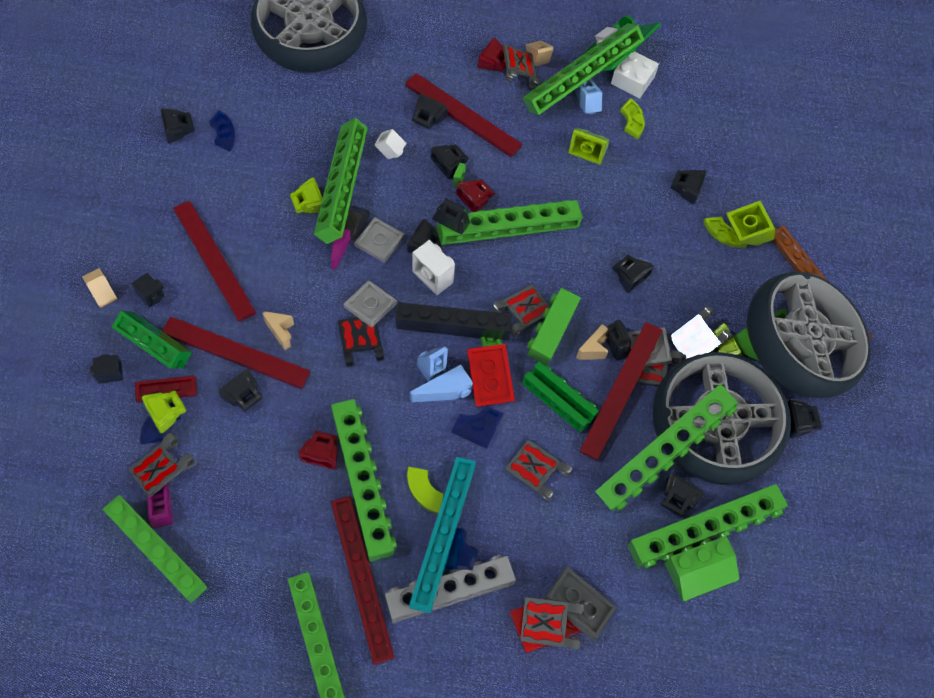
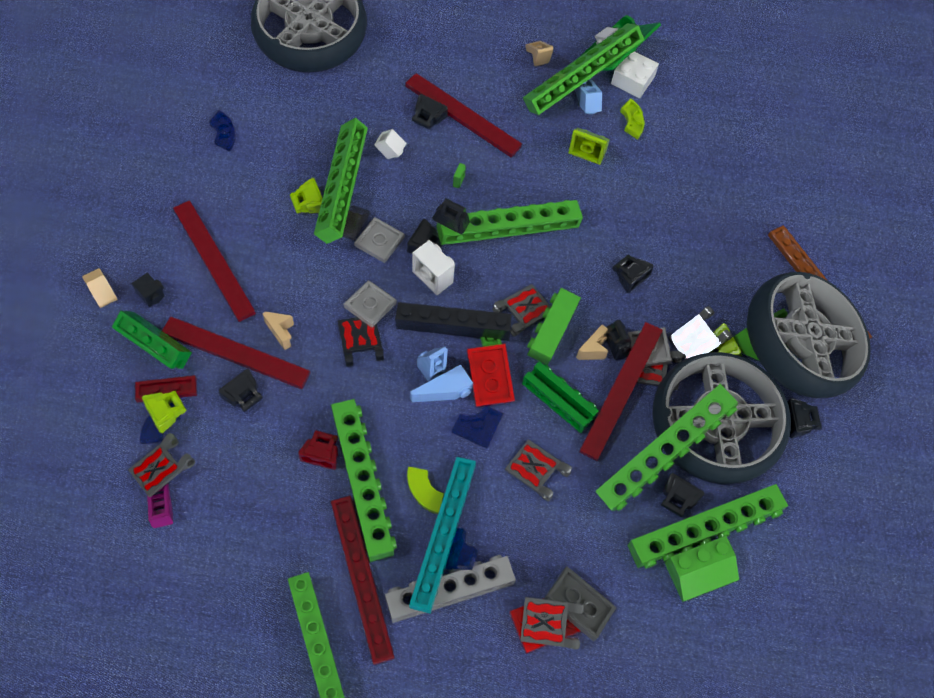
(107, 368): black brick -> none
(155, 548): bright green brick -> none
(175, 124): black piece -> none
(339, 248): magenta slope -> none
(446, 160): black piece -> none
(472, 195): dark red piece -> none
(492, 57): dark red piece -> none
(520, 63): dark grey flag -> none
(690, 185): black piece -> none
(722, 232): lime tile -> none
(752, 224): lime slope -> none

